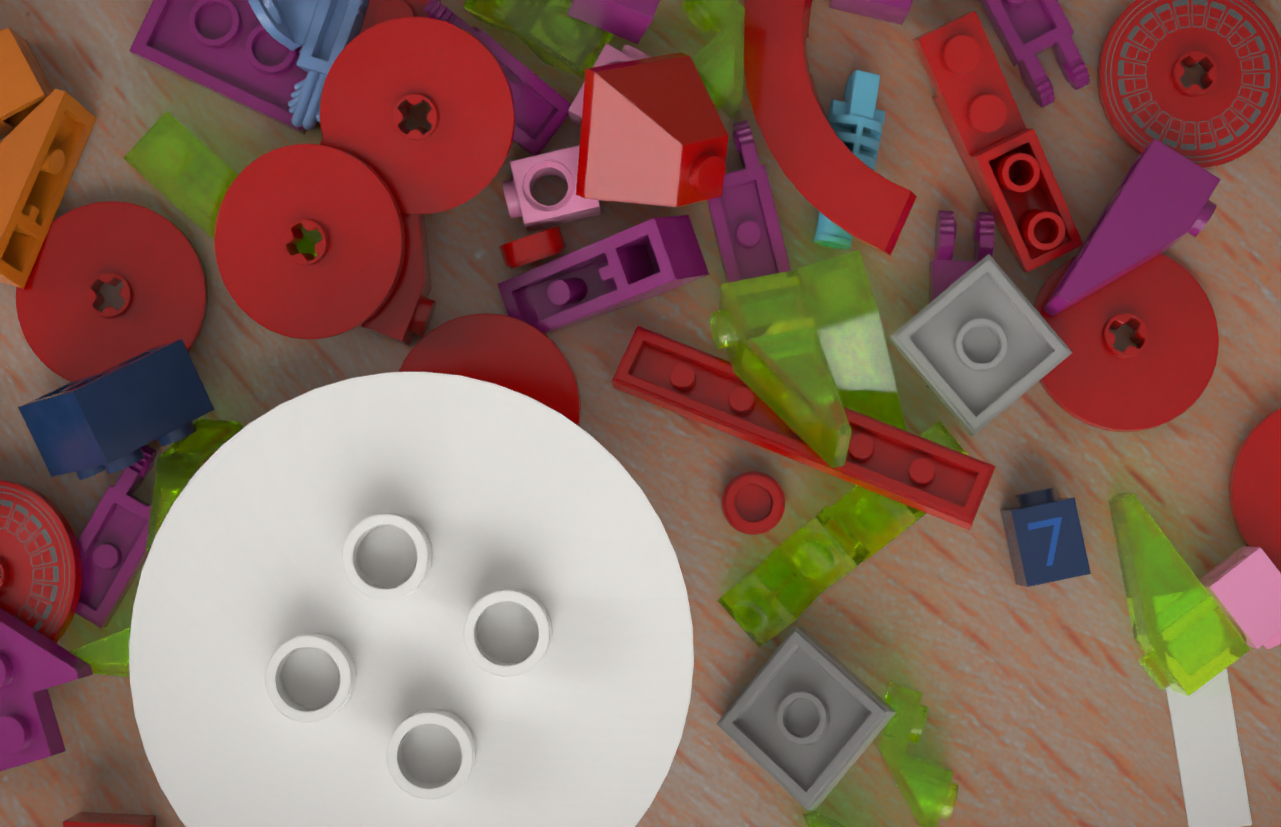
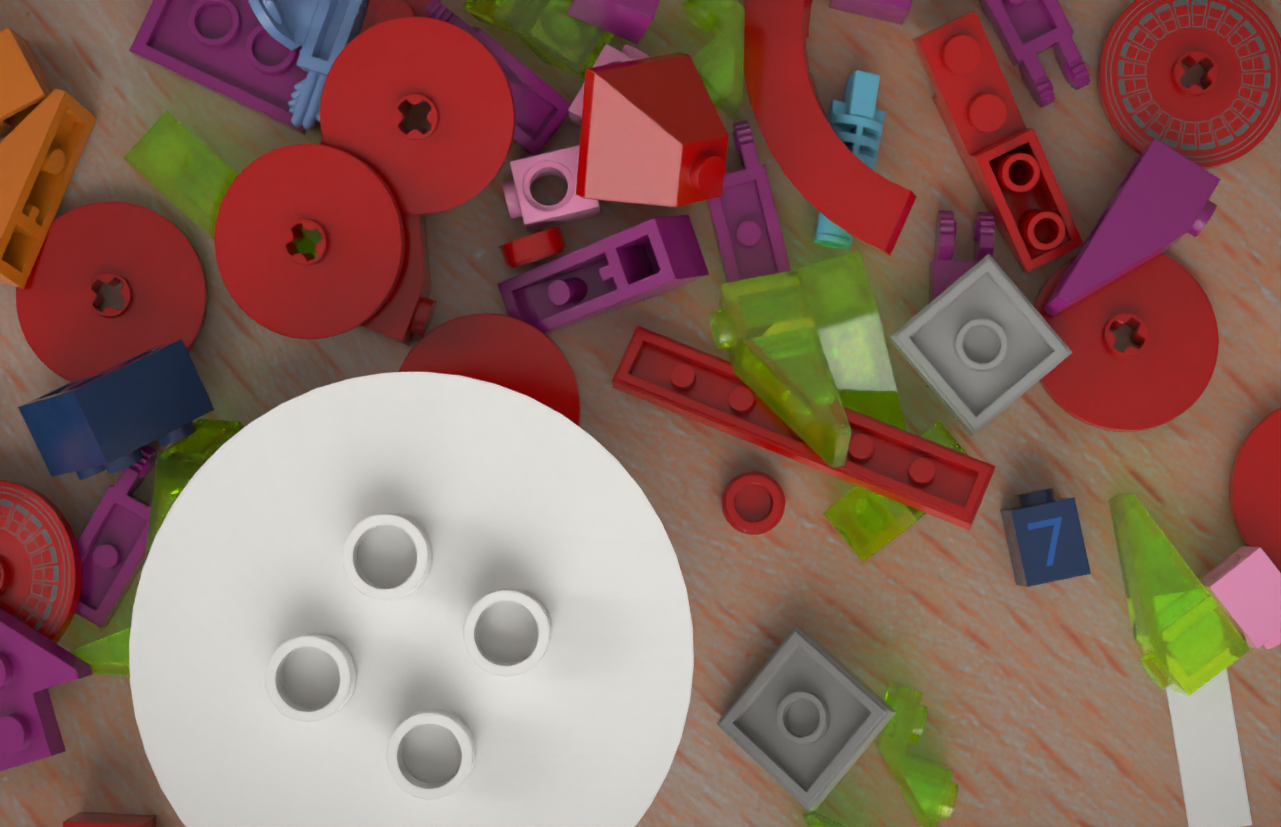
(793, 576): clear neon green slope -> none

